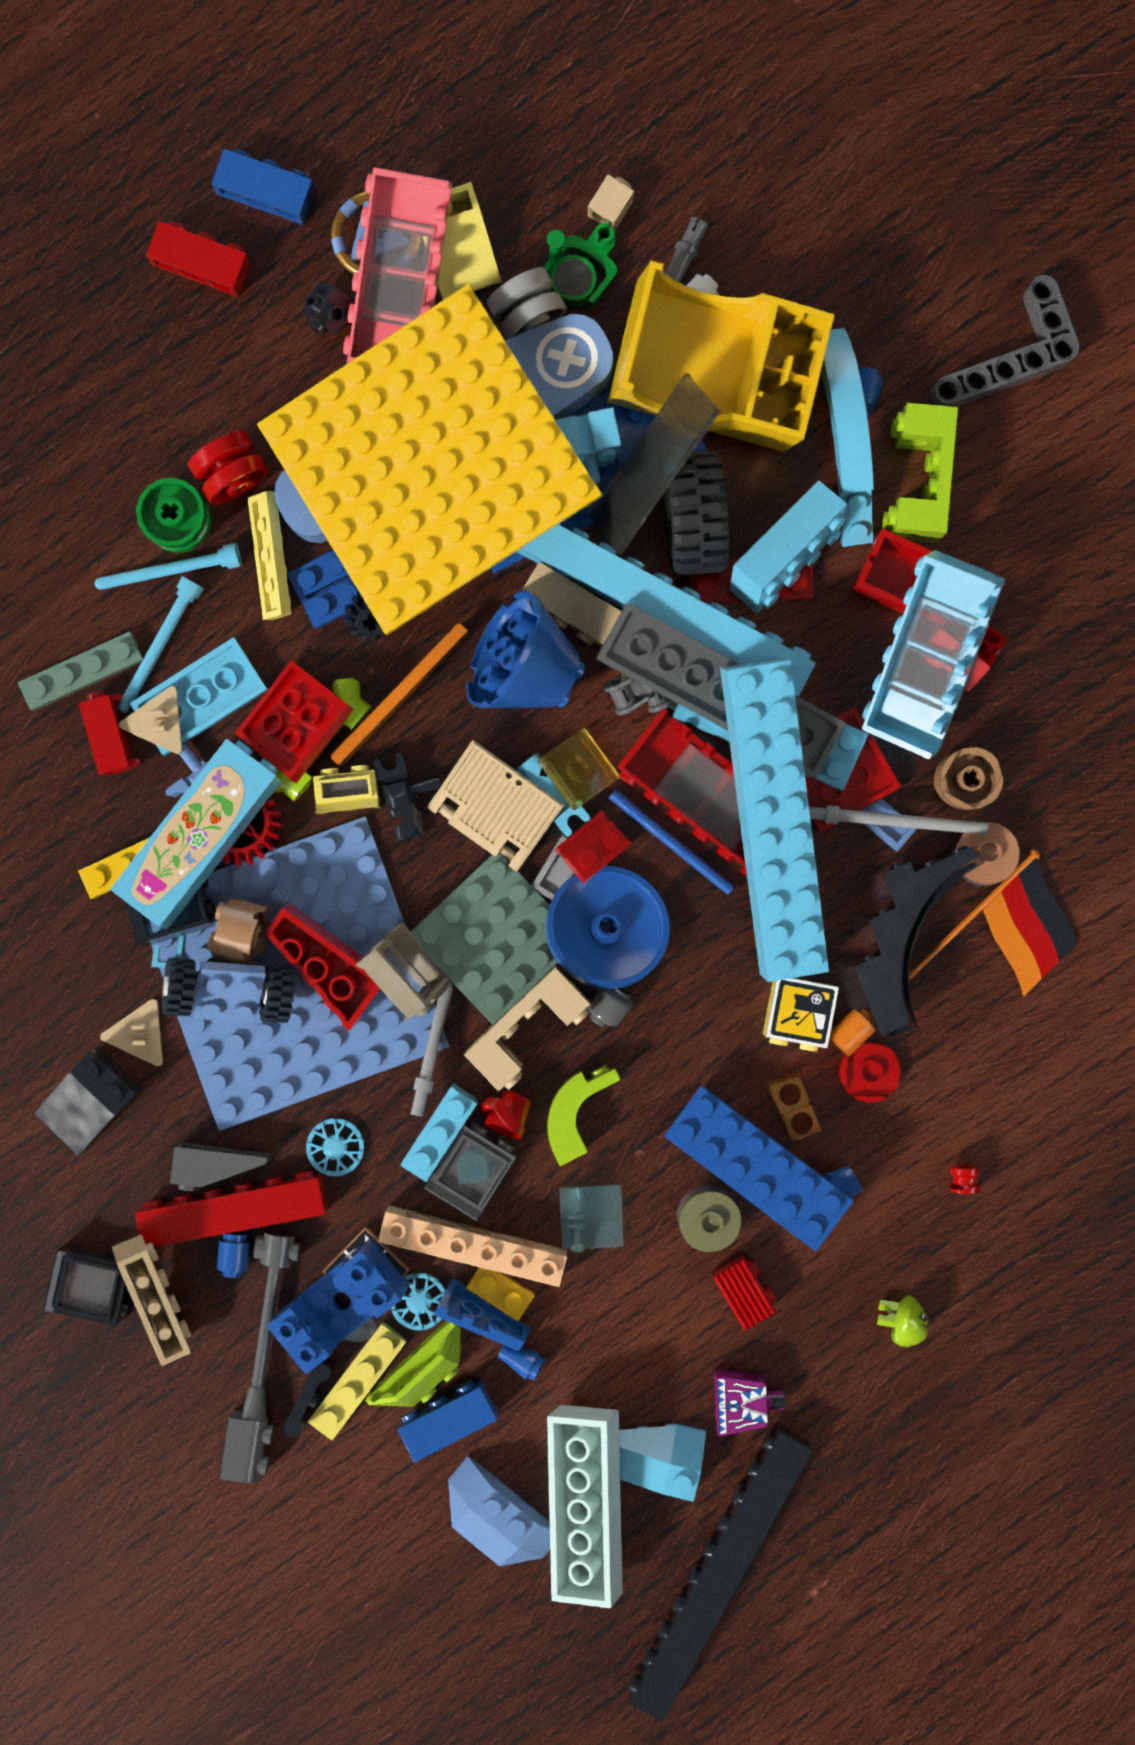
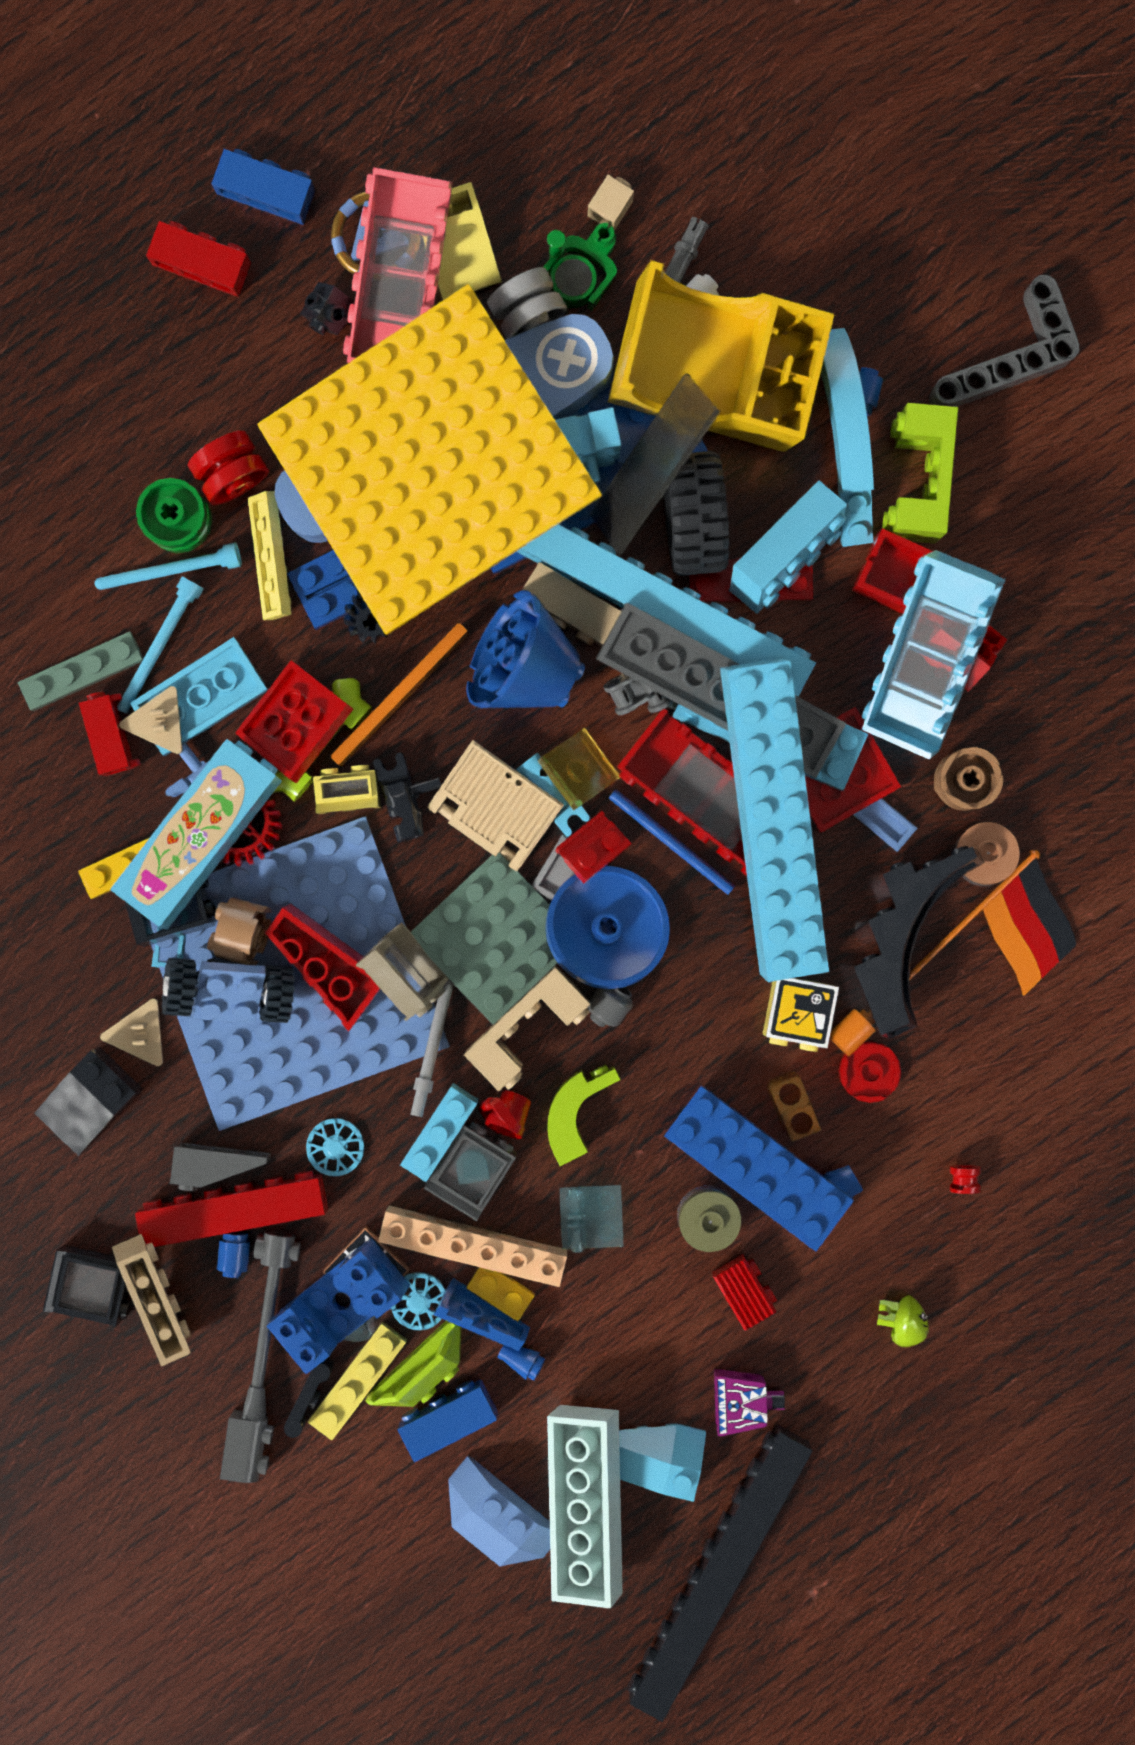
(833, 815): light grey bar -> none

